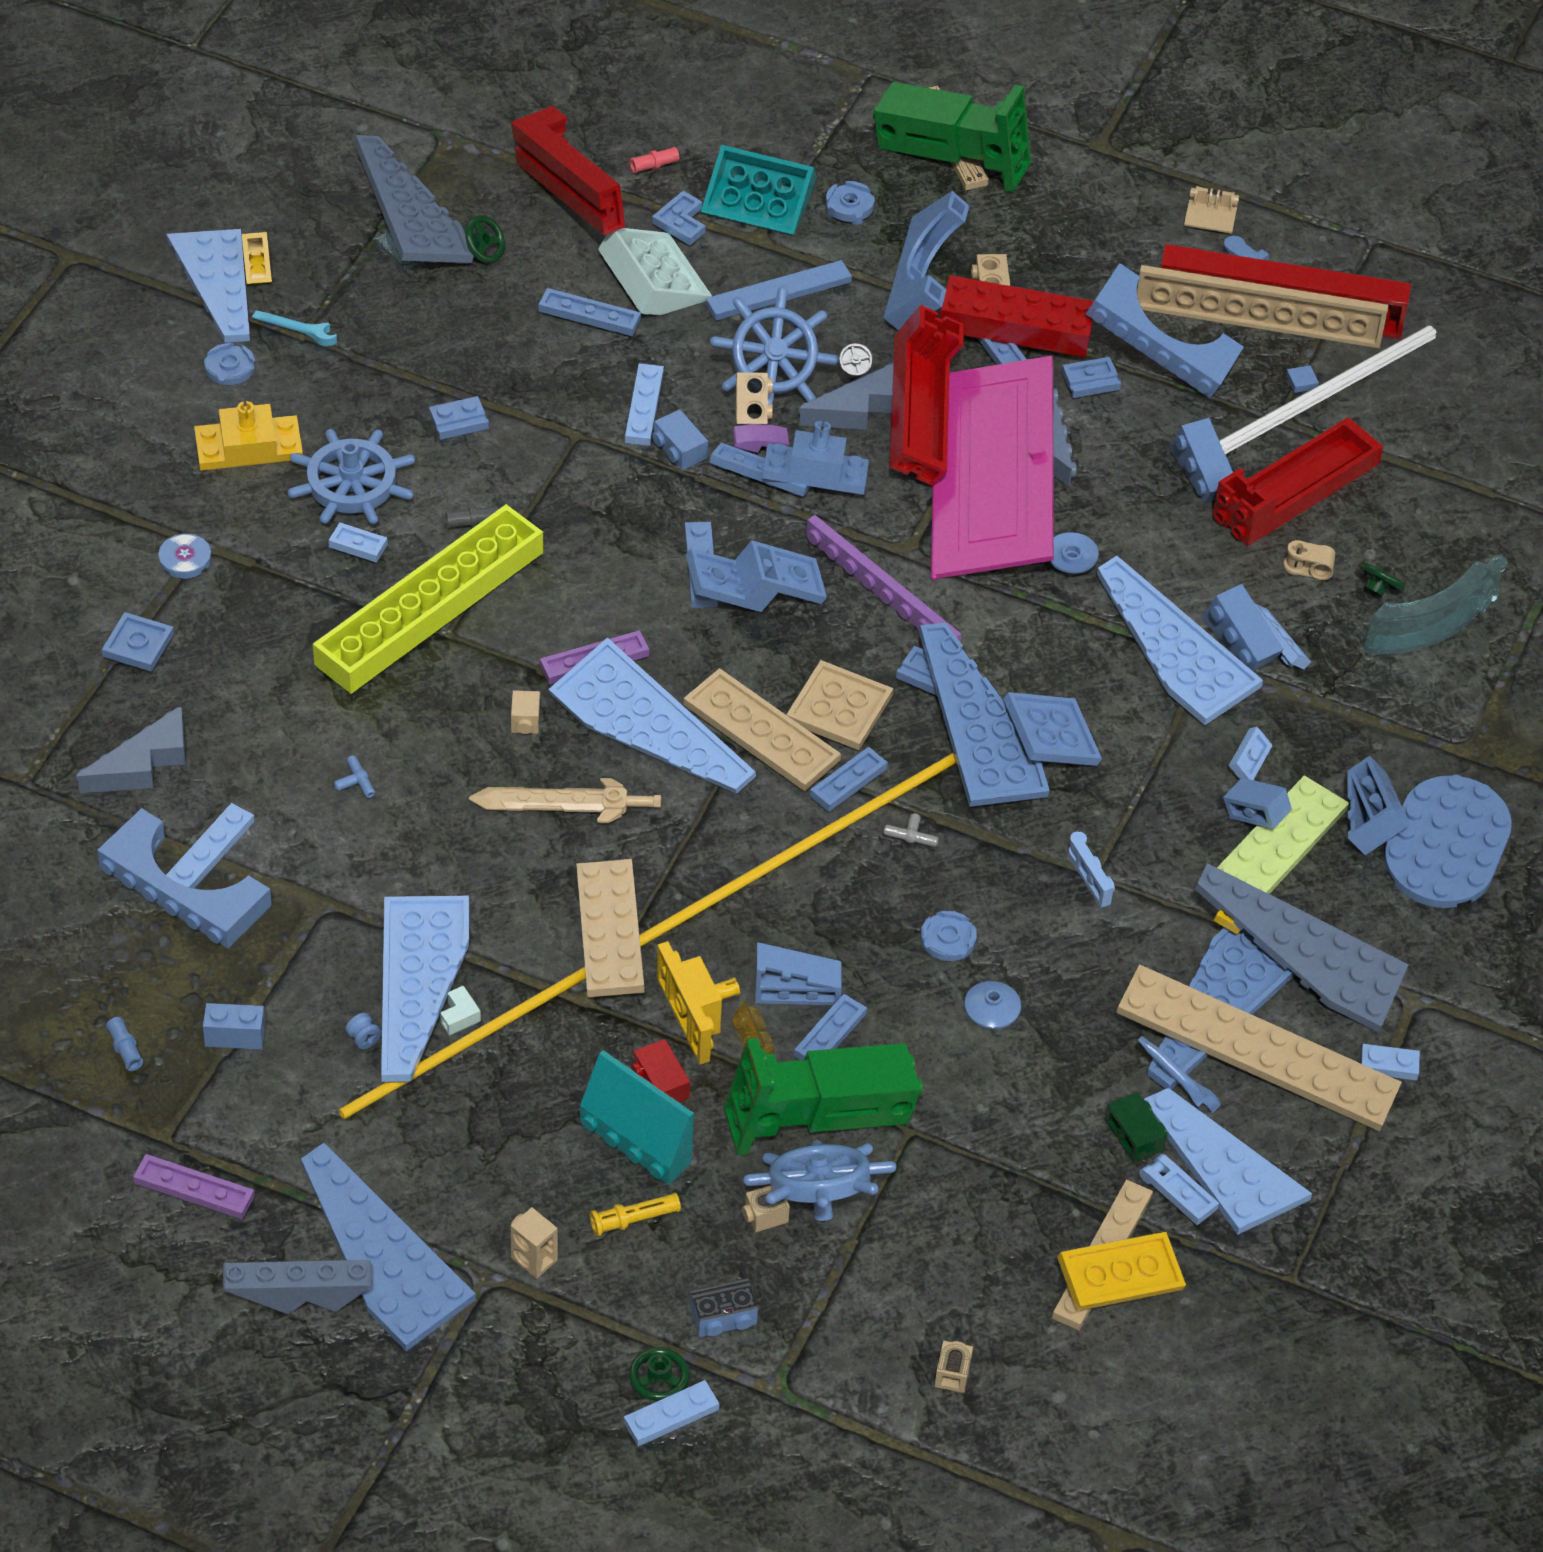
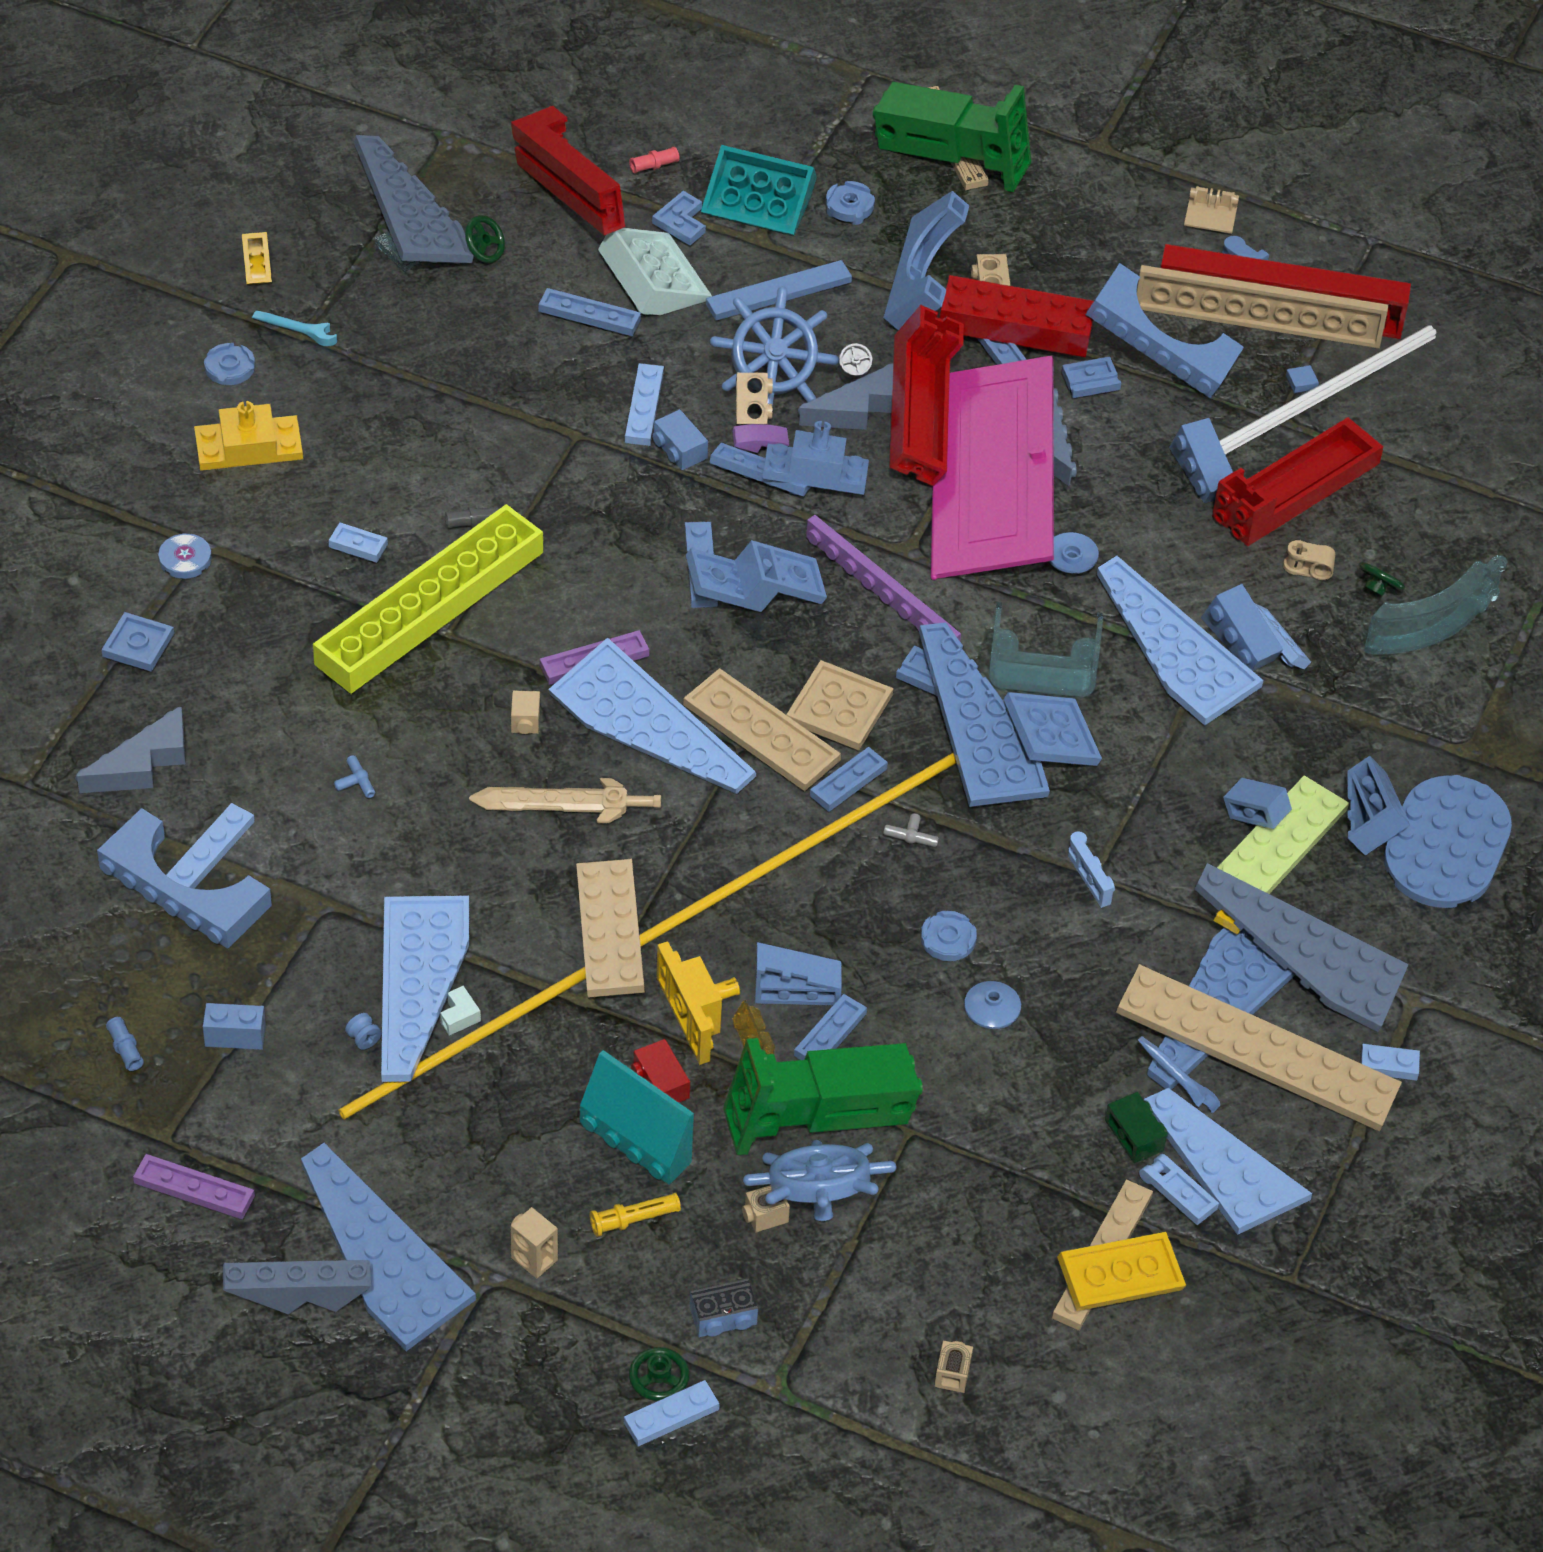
(217, 273): light blue wing -> none
(351, 476): medium blue piece -> none
(458, 417): medium blue plate -> none
(1044, 672): none -> clear light blue windscreen
(1250, 754): light blue plate -> none

